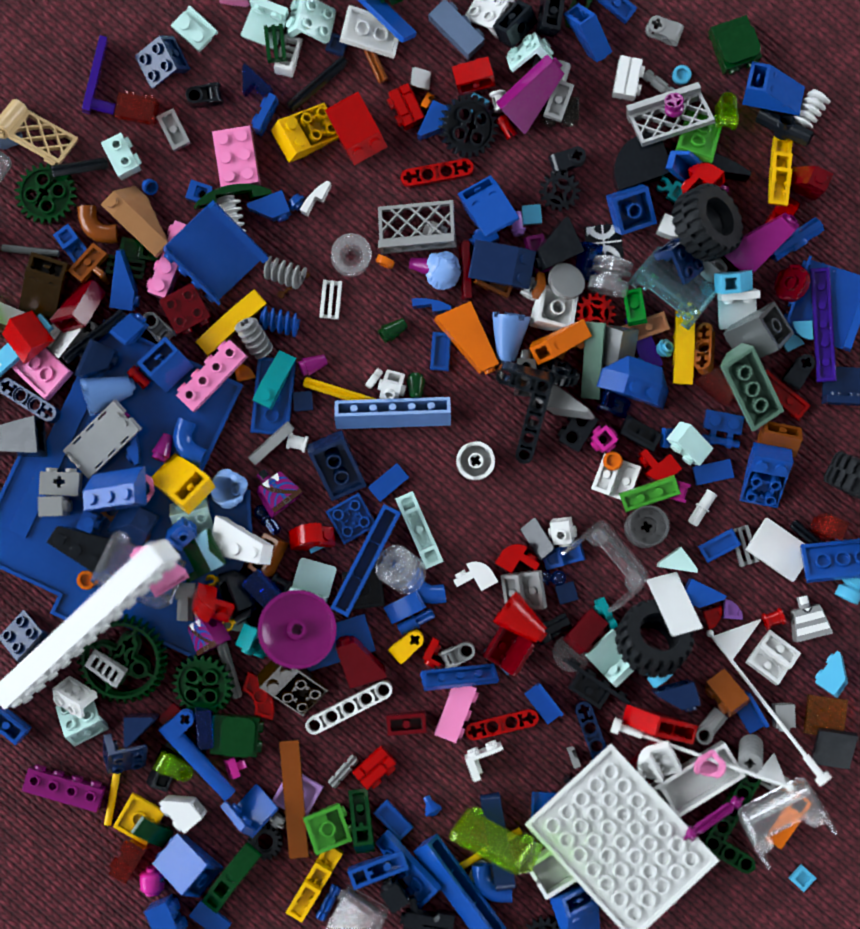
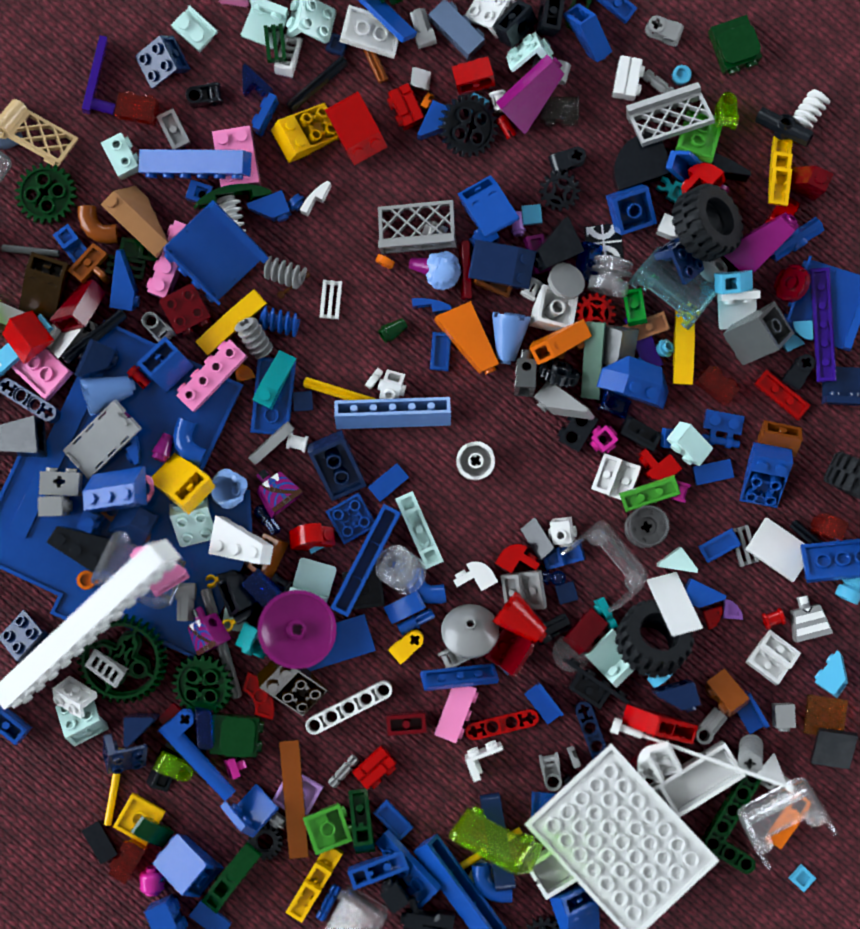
(64, 788): magenta brick -> none
(79, 167): black axle -> none
(100, 842): none -> black tile
(130, 328): blue slope -> none
(149, 186): blue hinge -> none
(181, 533): blue brick -> none
(183, 810): white slope -> none
(194, 163): none -> brick
(203, 555): dark green flag -> none
(207, 606): red brick -> none
(312, 364): magenta cone -> none
(358, 662): dark red slope -> none
(359, 248): clear wheel -> none
(415, 385): dark green cone -> none
(425, 34): none -> light grey piece
(431, 807): blue rock -> none
(432, 649): red bracket -> none
(437, 175): red beam -> none
(466, 640): none -> light grey dish
(534, 409): black beam -> none
(540, 286): dark orange tile -> none
(551, 769): none -> light grey piece
(558, 101): light grey plate -> none
(613, 461): orange tile -> none
(674, 105): magenta wheel -> none
(702, 507): white axle -> none
(708, 355): dark orange beam -> none
(708, 768): bright pink piece -> none
(713, 818): magenta wheel -> none
(730, 644): white piece -> none
(751, 386): sand green slope -> none
(772, 90): blue slope -> none

